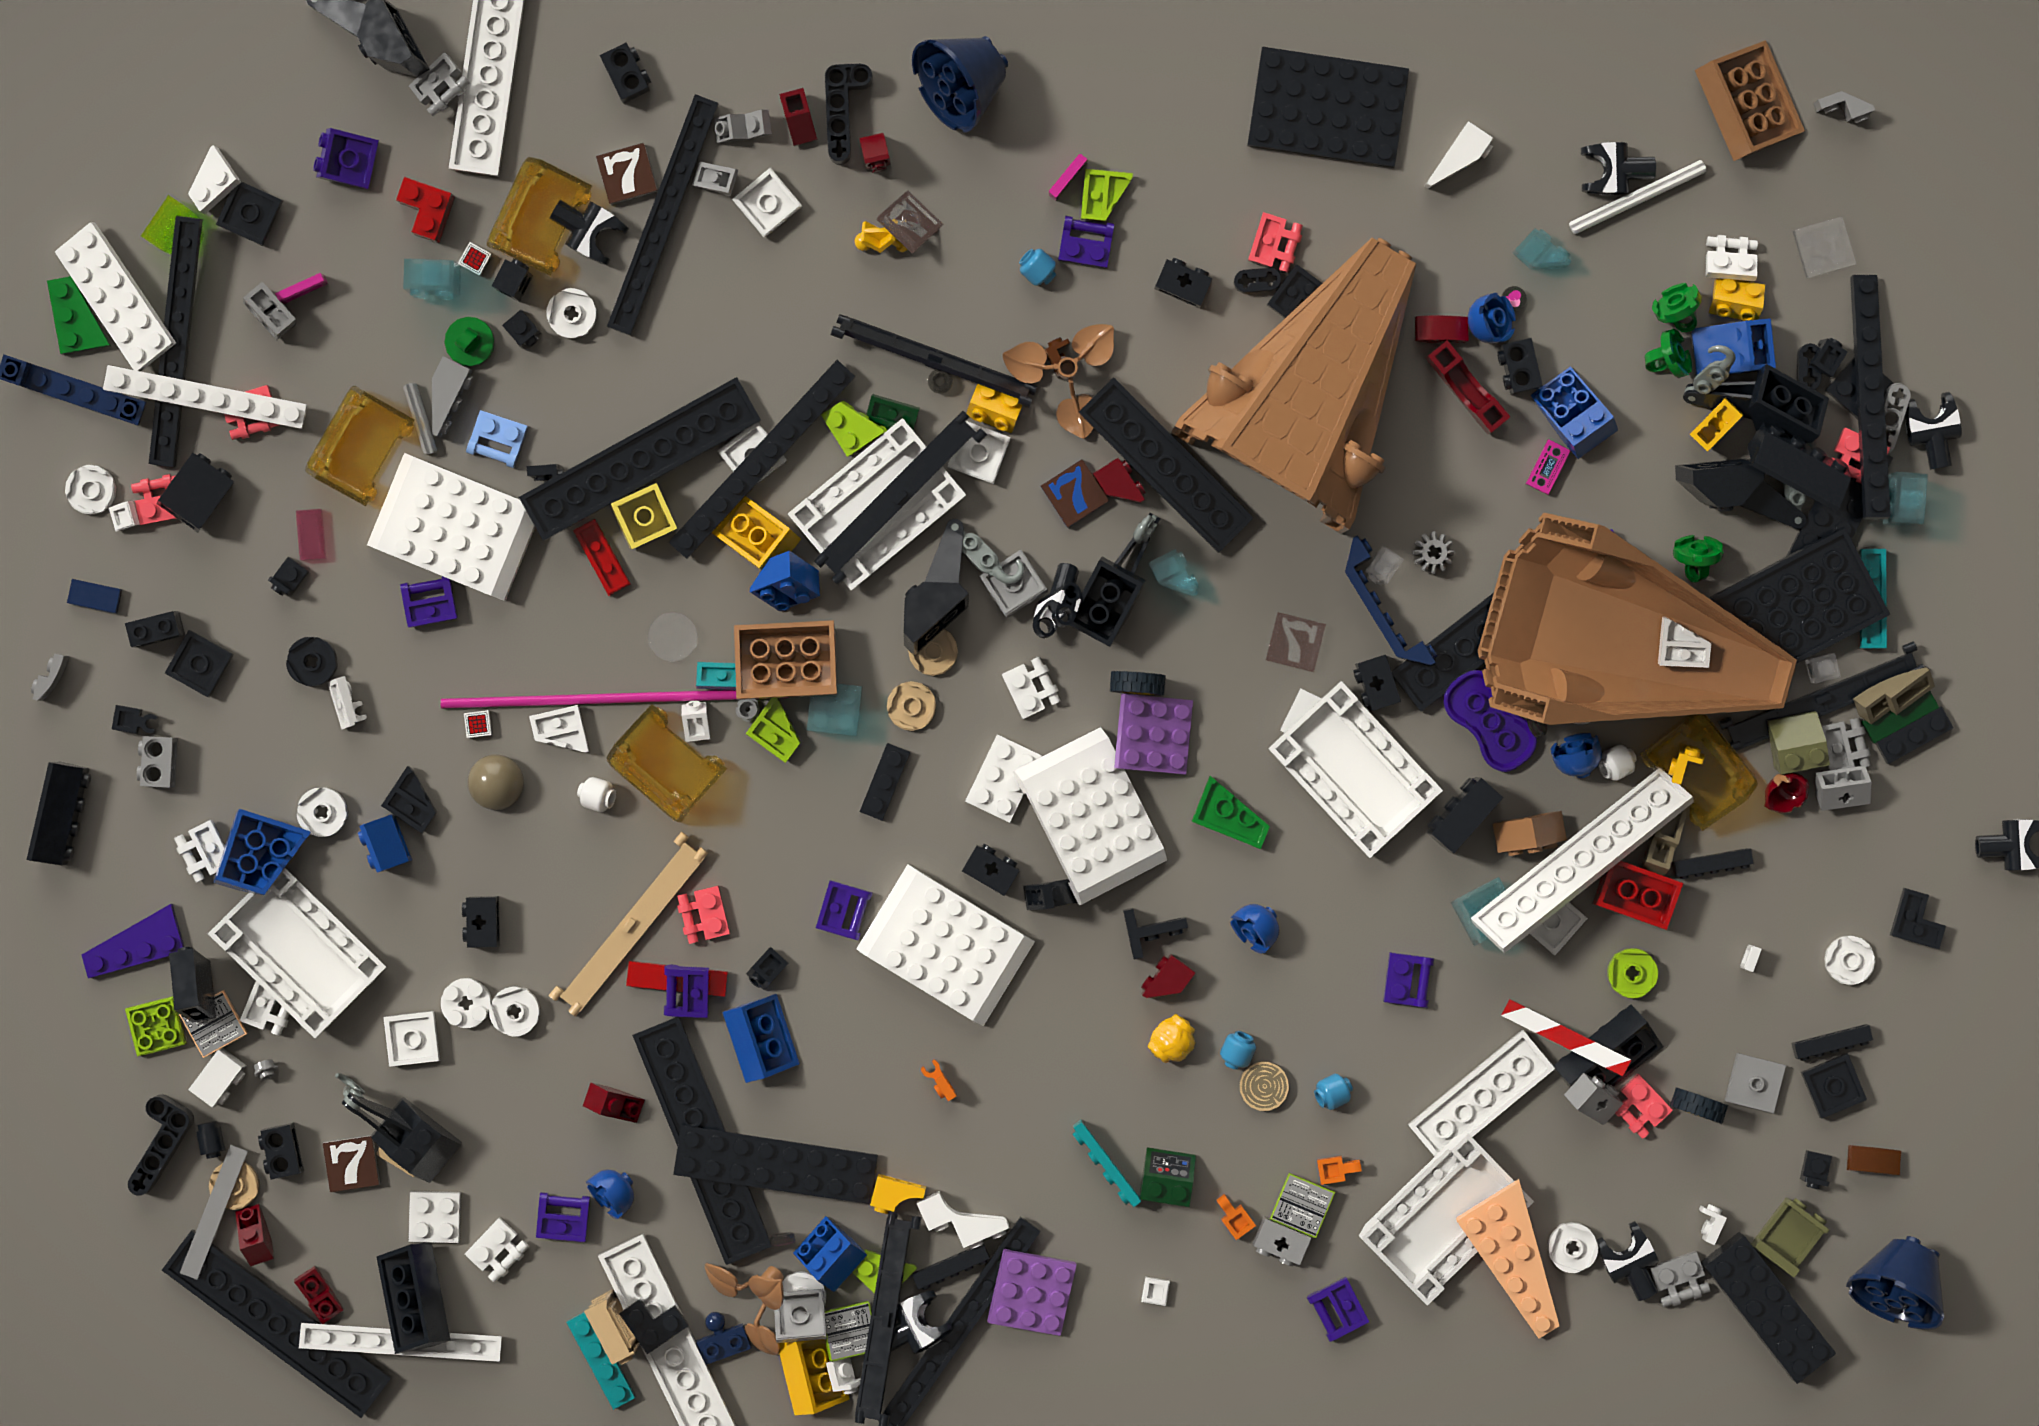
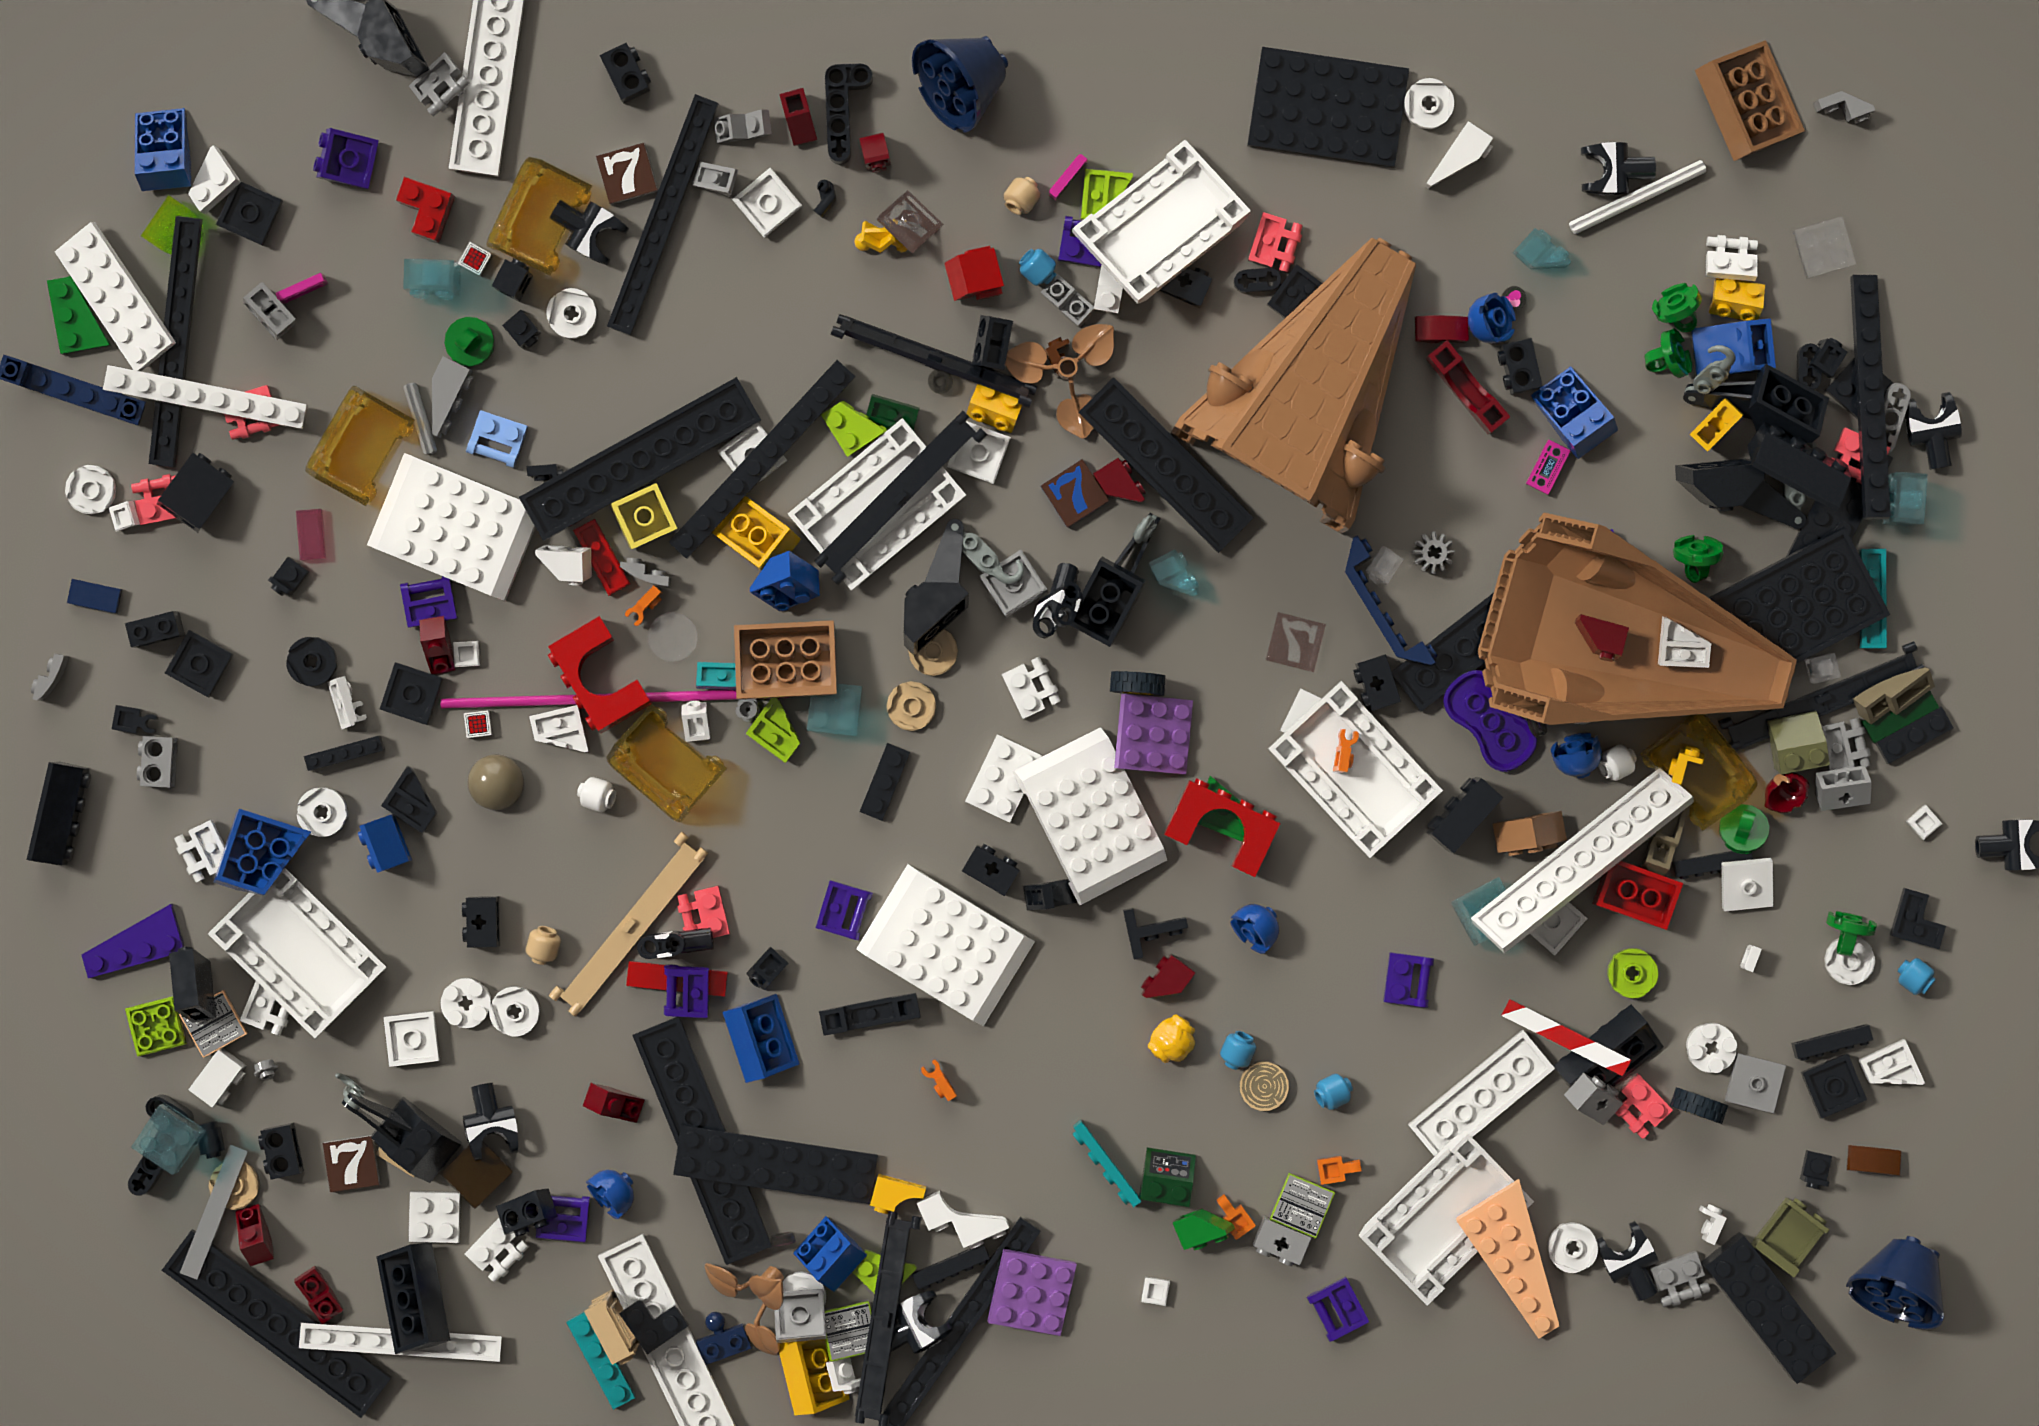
(162, 150): none -> blue slope
(168, 1138): none -> clear light blue brick
(344, 753): none -> black piece
(411, 693): none -> black plate
(437, 645): none -> dark red slope
(466, 653): none -> white tile
(474, 1178): none -> dark brown slope
(489, 1120): none -> black connector
(525, 1208): none -> black brick
(543, 945): none -> tan head
(567, 562): none -> white slope
(570, 655): none -> red arch
(635, 568): none -> light grey slope
(649, 600): none -> orange plate
(688, 941): none -> black connector
(827, 196): none -> black arm
(869, 1013): none -> black slope
(975, 274): none -> red plate
(992, 342): none -> black brick
(1021, 195): none -> tan head
(1068, 301): none -> light grey slope
(1108, 292): none -> white slope
(1162, 223): none -> white slope
(1201, 1227): none -> green slope
(1258, 828): none -> red arch
(1343, 756): none -> orange plate
(1439, 94): none -> white plate
(1603, 637): none -> dark red slope
(1725, 1046): none -> white plate
(1744, 829): none -> green tile
(1747, 884): none -> white plate
(1850, 927): none -> green tile
(1892, 1065): none -> white wing
(1916, 976): none -> dark azure head
(1924, 822): none -> white tile

